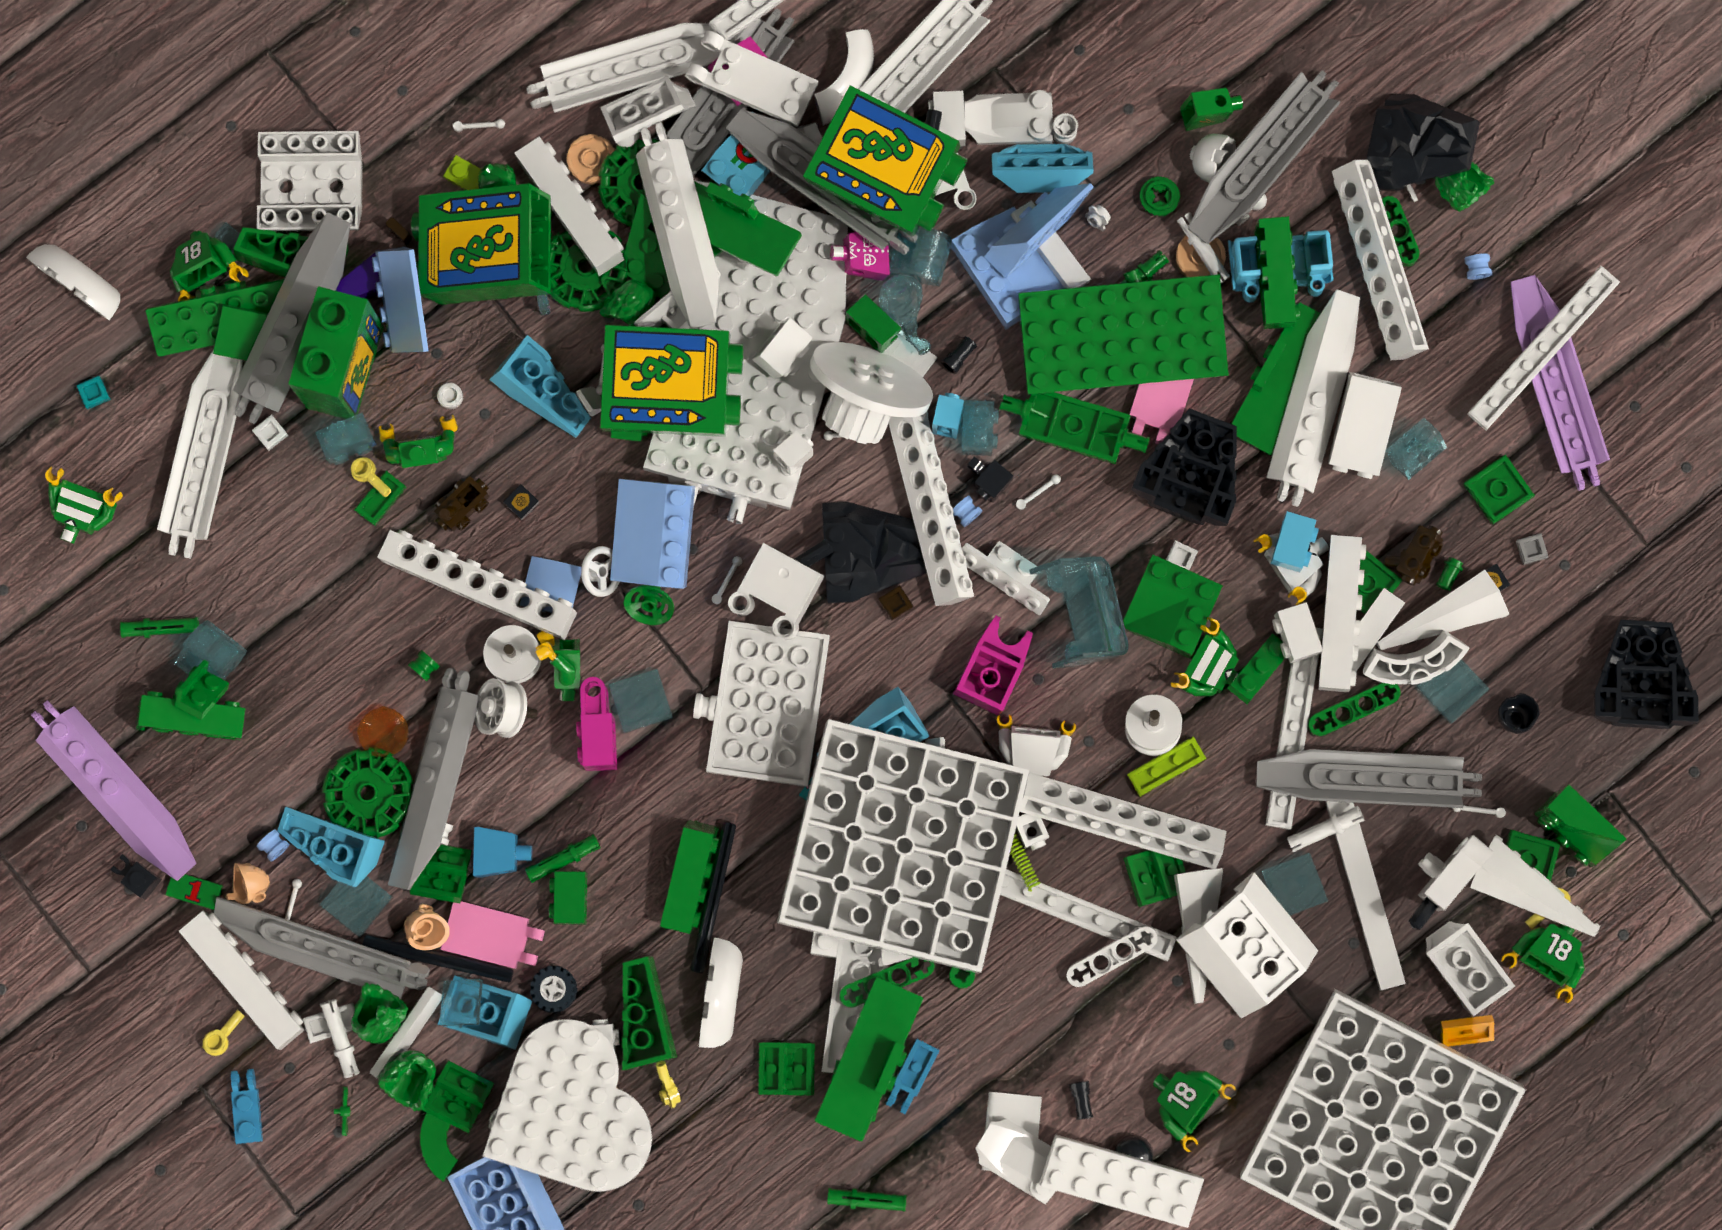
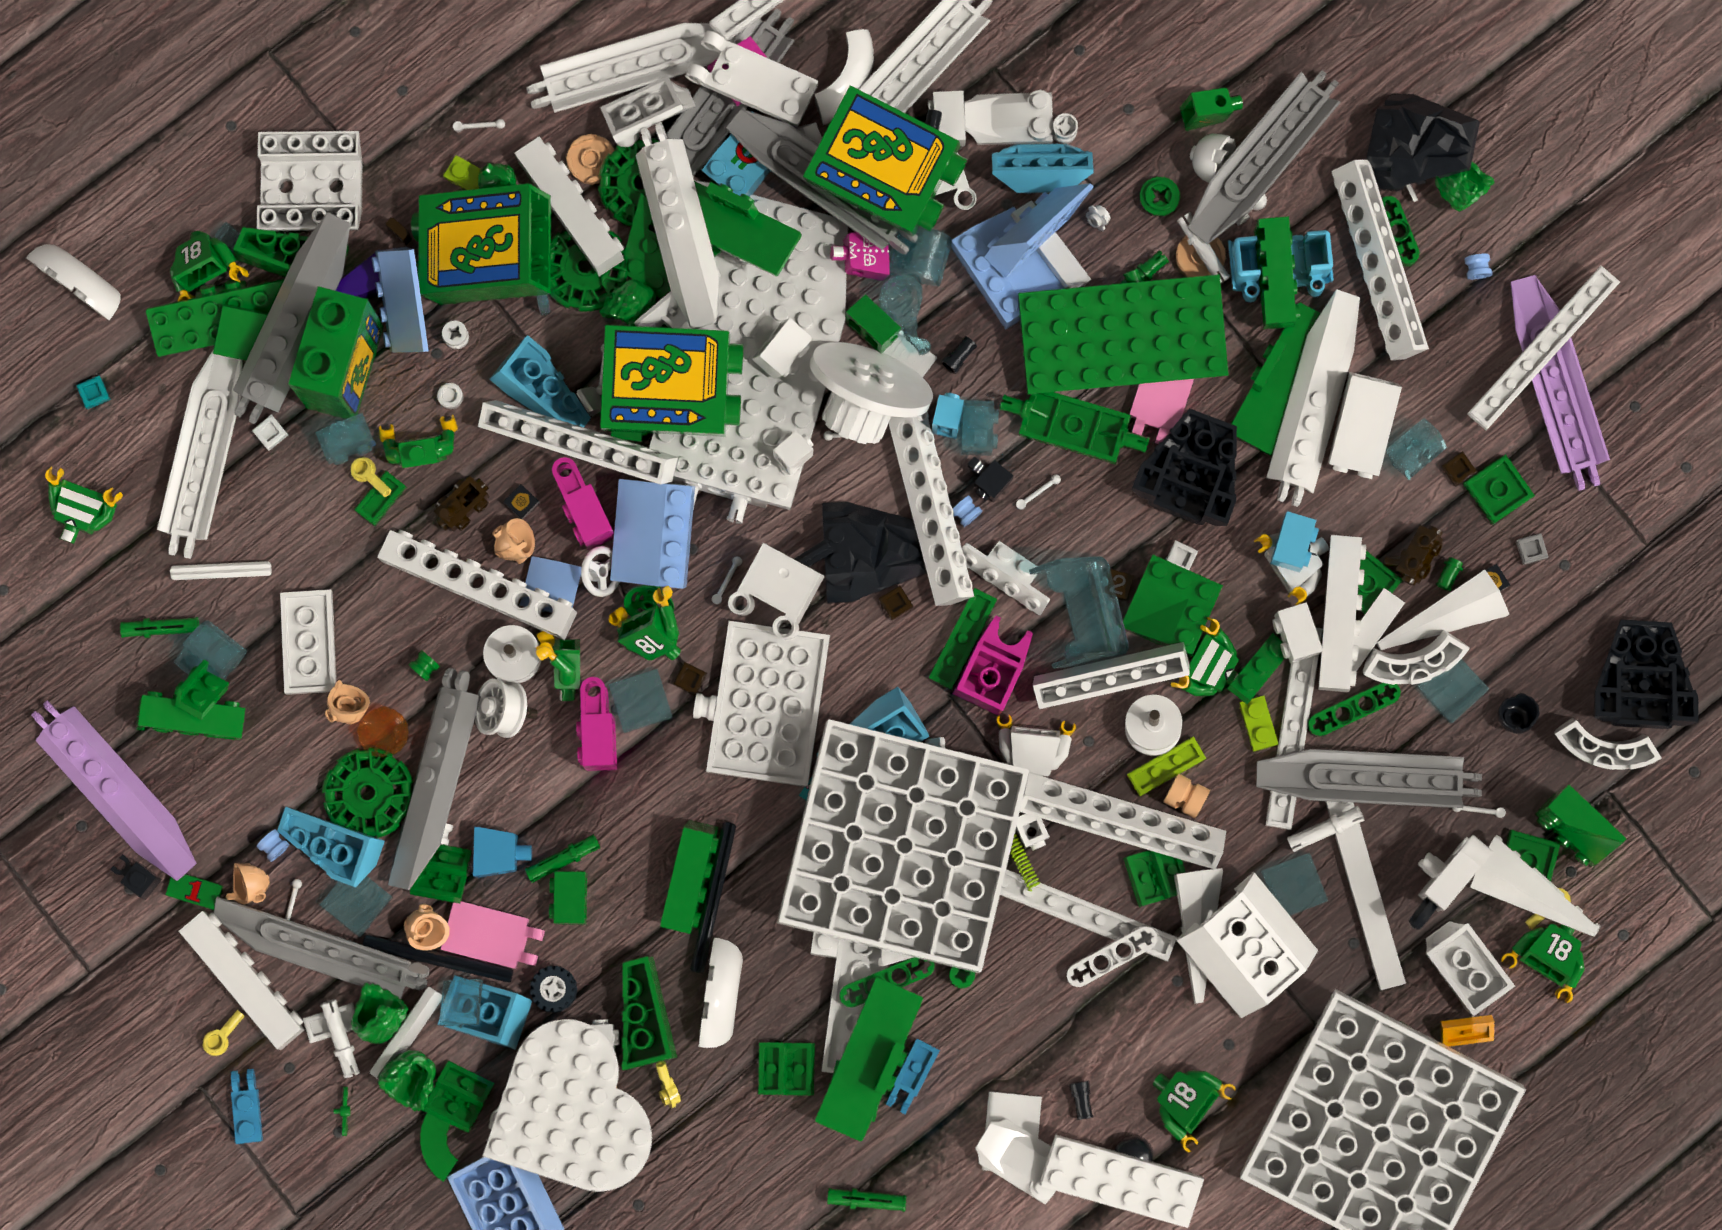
(222, 570): none -> white axle
(308, 641): none -> white plate
(345, 703): none -> light nougat helmet
(459, 338): none -> white wheel
(514, 540): none -> light nougat helmet
(577, 442): none -> white brick
(582, 506): none -> dark pink brick
(651, 631): none -> green torso
(690, 679): none -> dark brown tile
(962, 639): none -> green plate
(1111, 675): none -> white brick
(1122, 583): none -> dark brown tile
(1186, 796): none -> light nougat wheel
(1258, 724): none -> lime plate
(1459, 469): none -> dark brown tile
(1606, 754): none -> white brick

